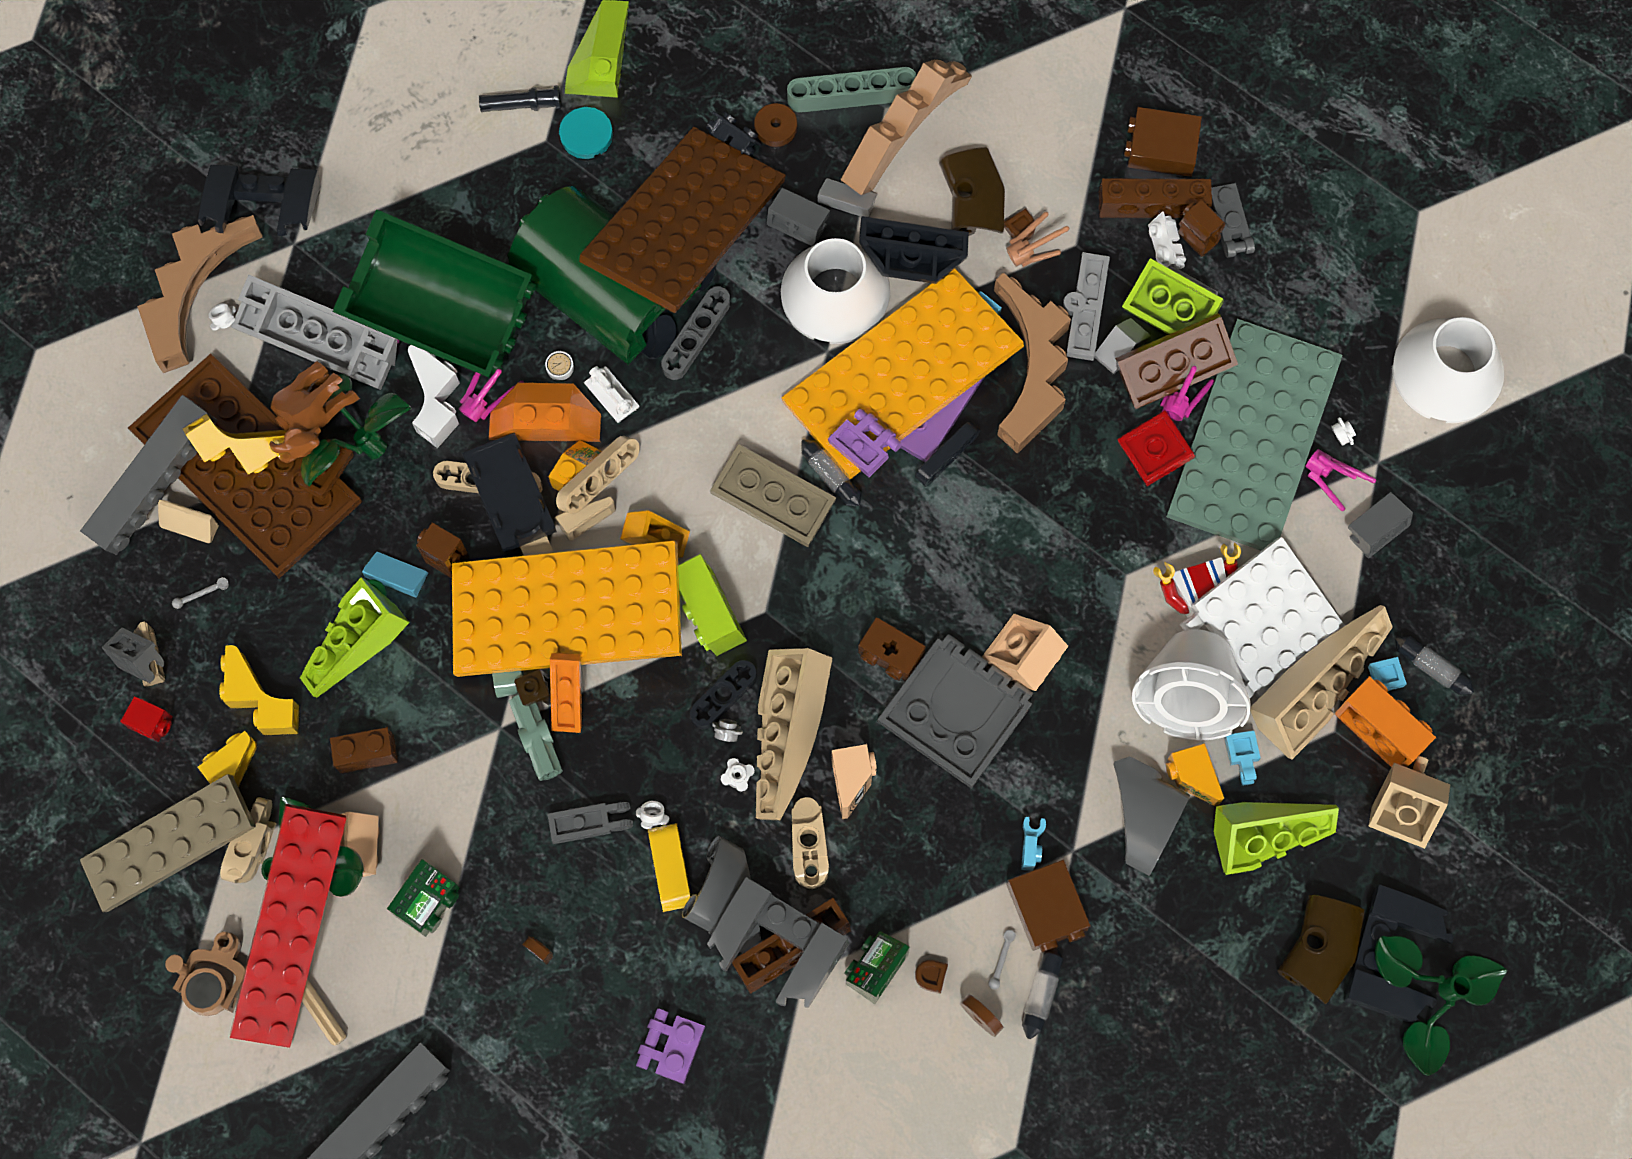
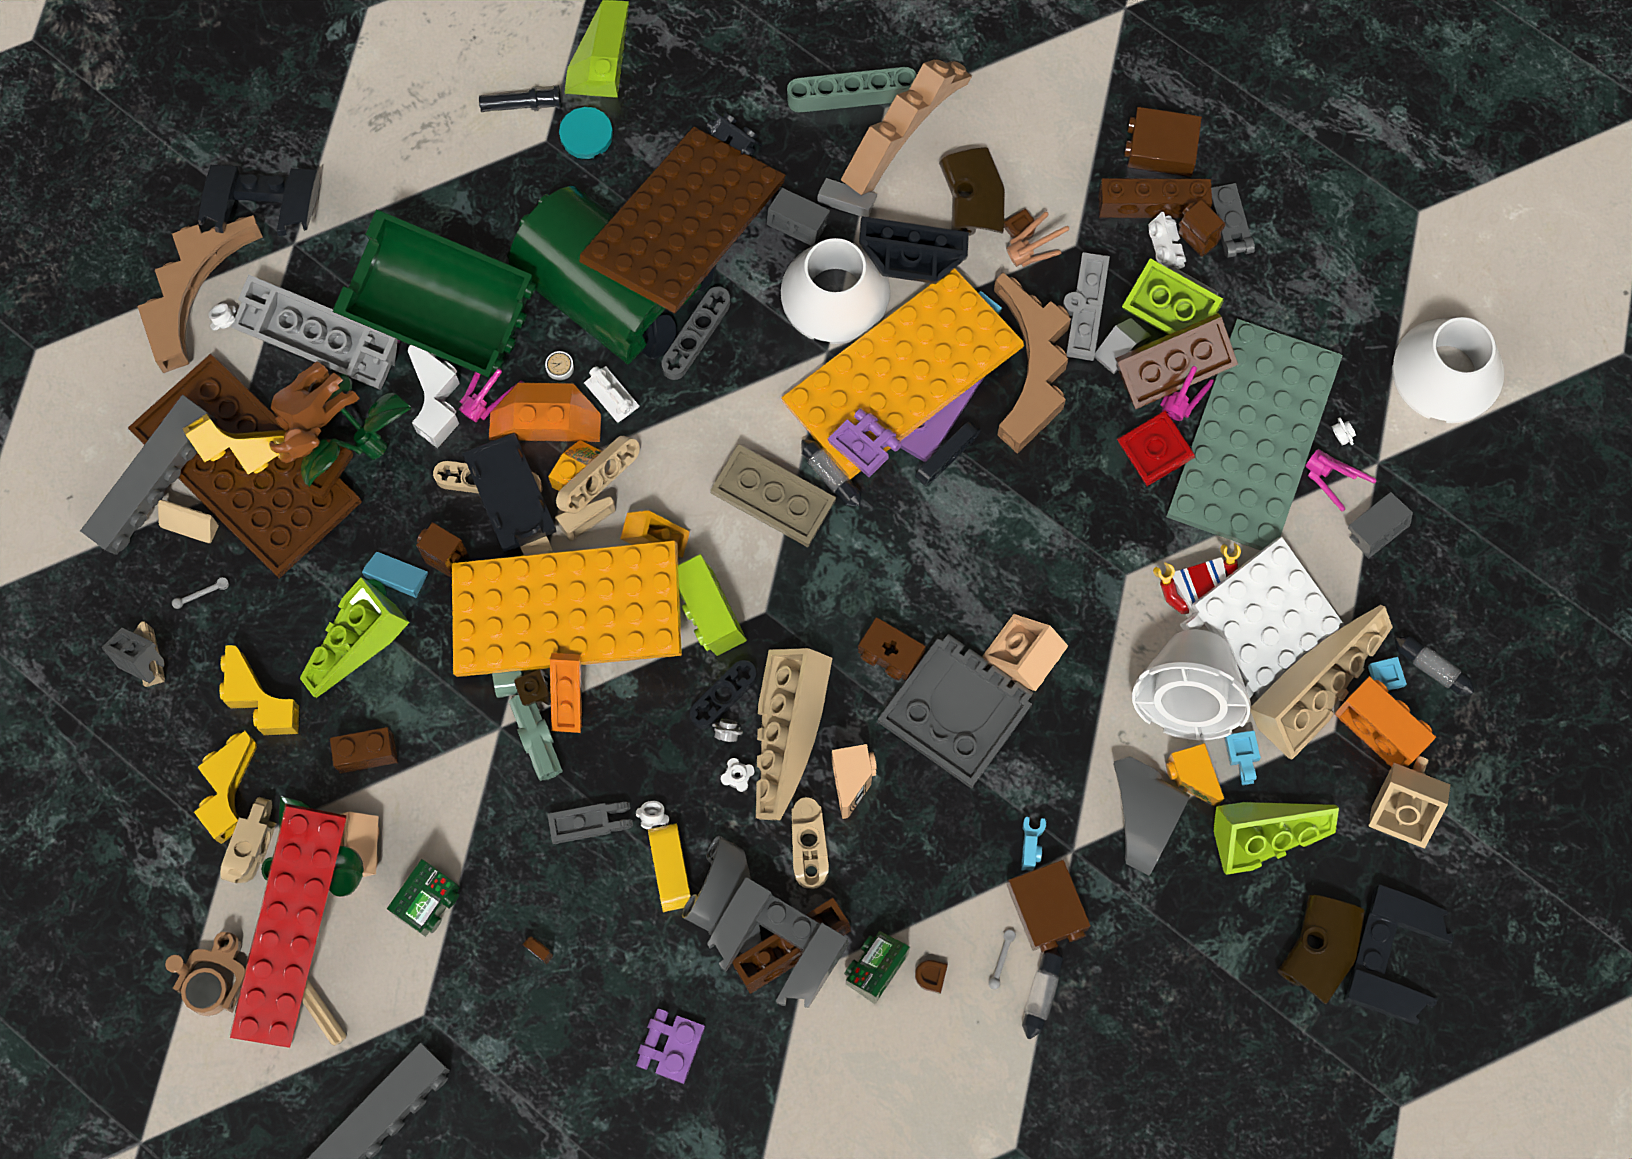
(147, 719): red brick -> none
(167, 843): dark tan plate -> none
(772, 135): reddish brown piece -> none
(981, 1015): reddish brown piece -> none
(1473, 980): dark green plant -> none

